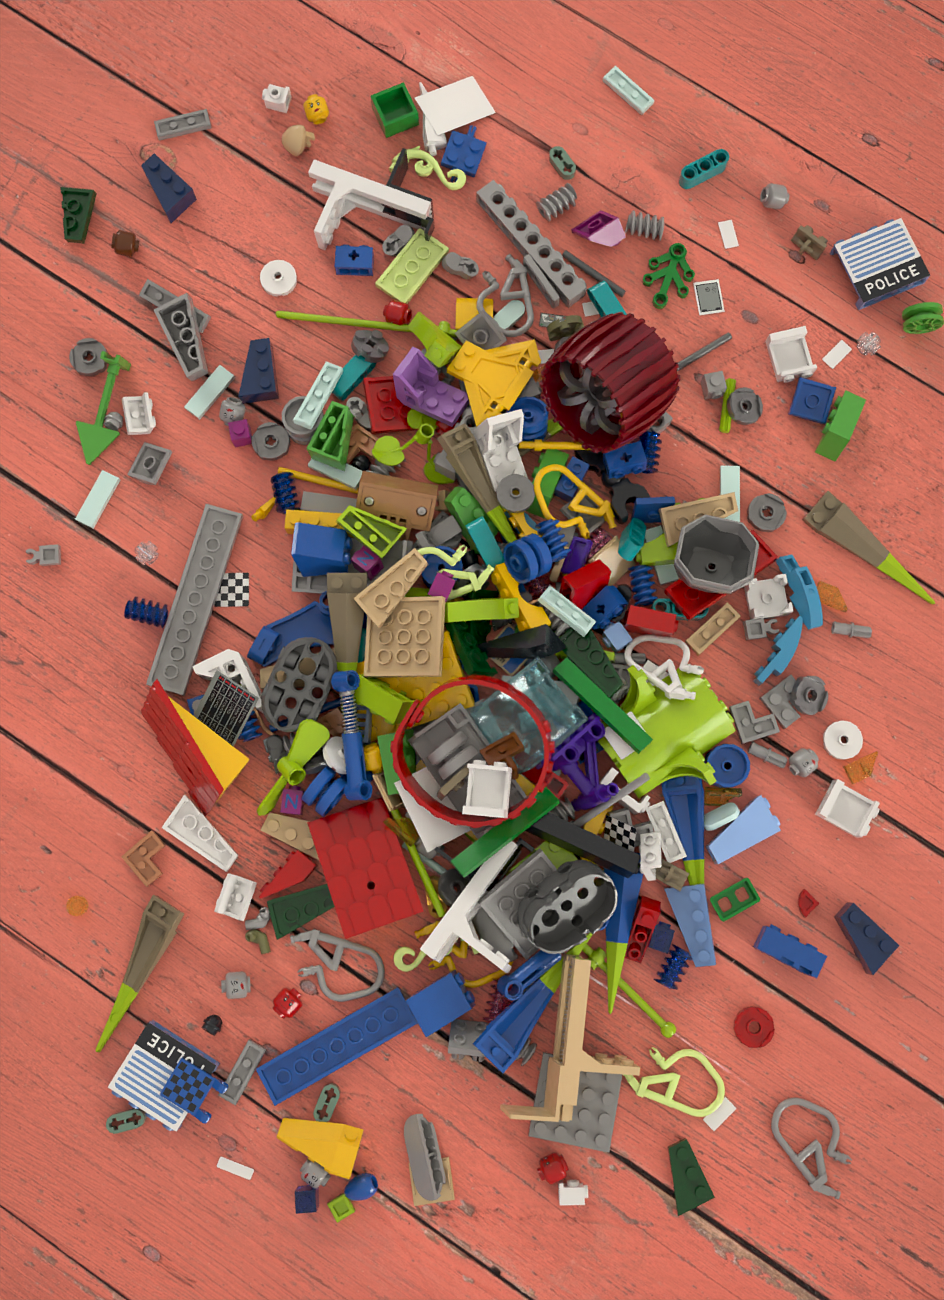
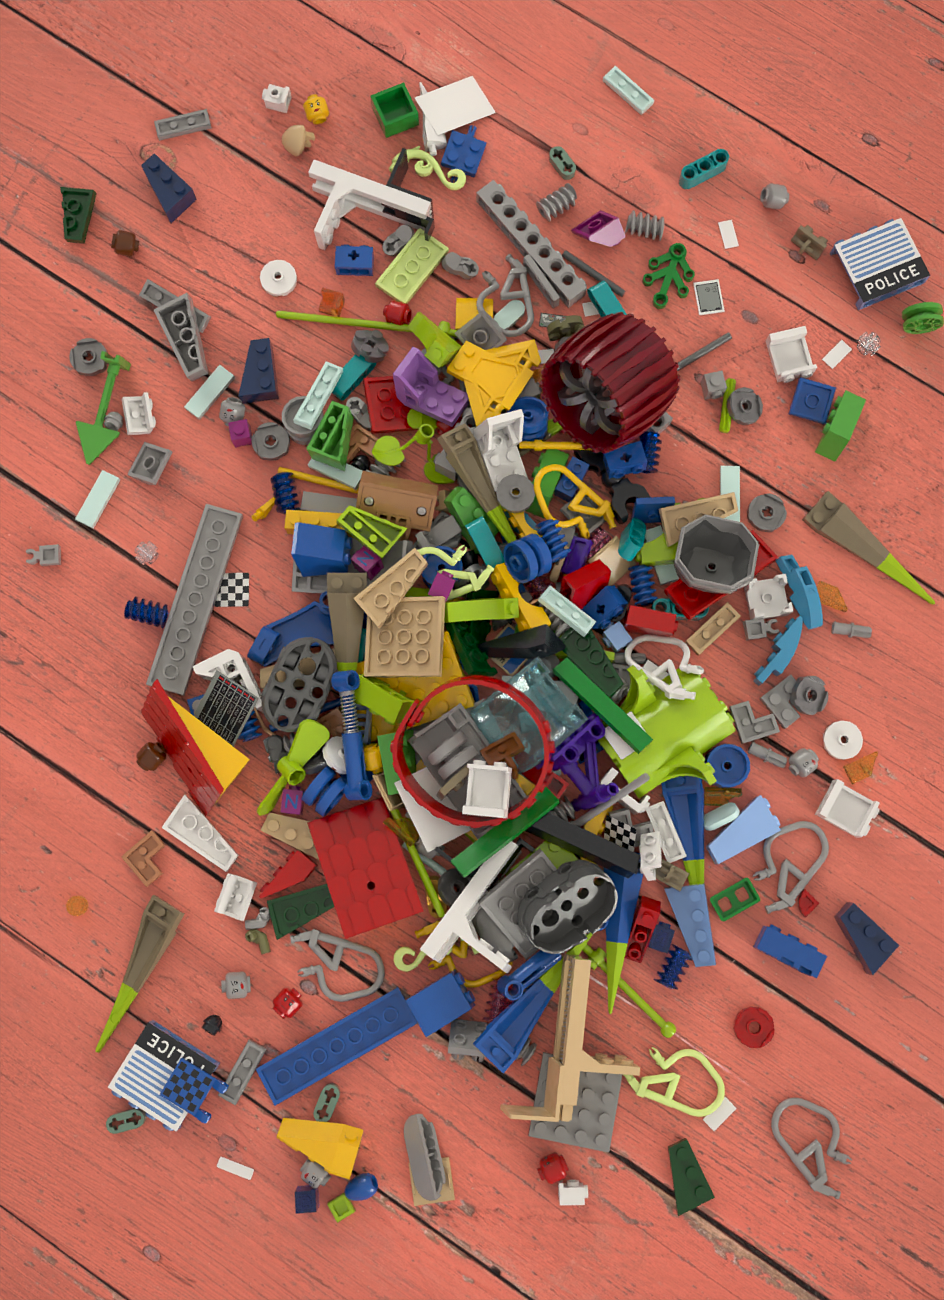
(151, 756): none -> reddish brown head
(331, 302): none -> clear orange panel
(785, 899): none -> light grey piece

